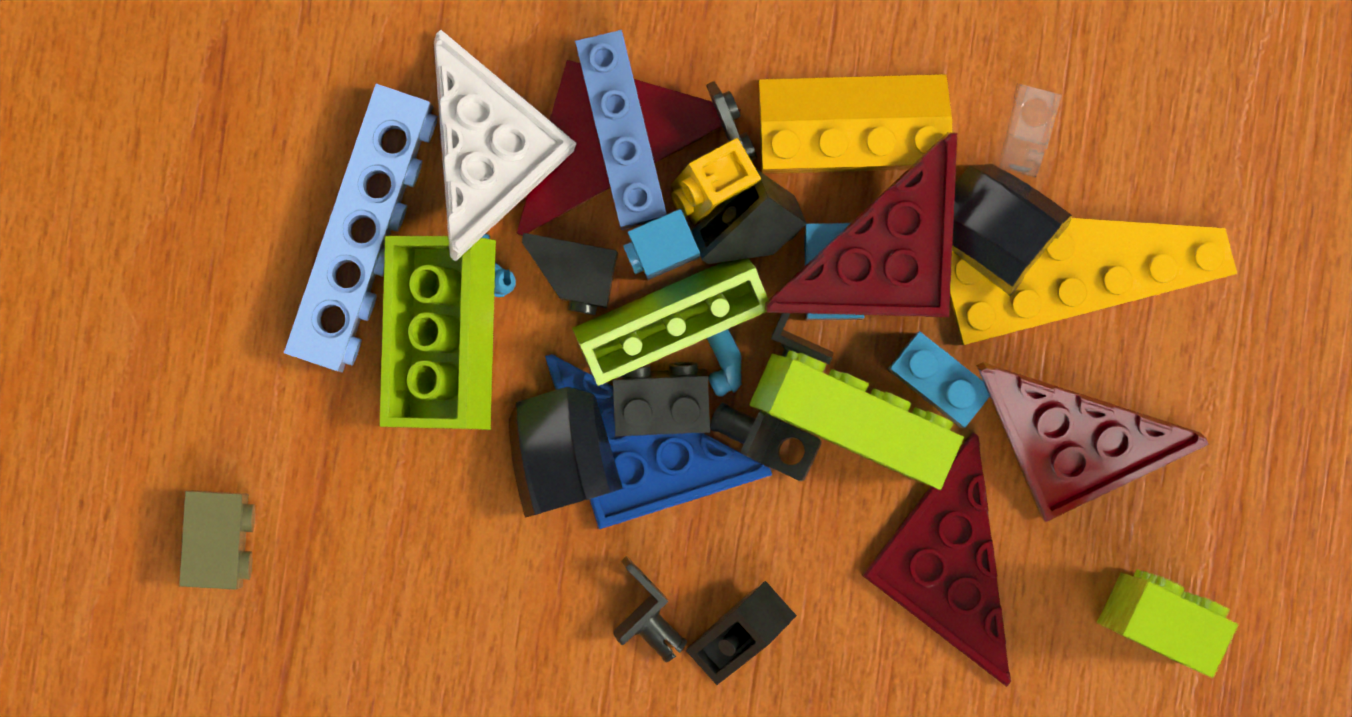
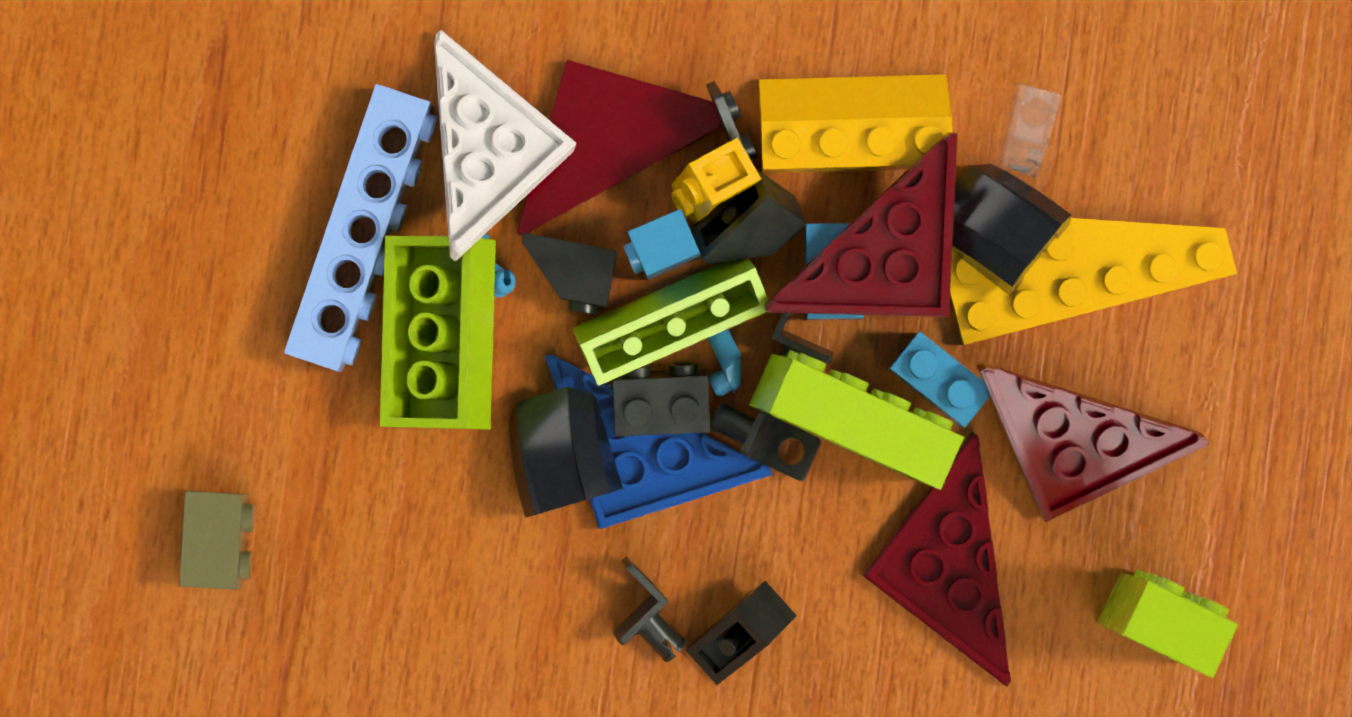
(621, 129): medium blue brick -> none

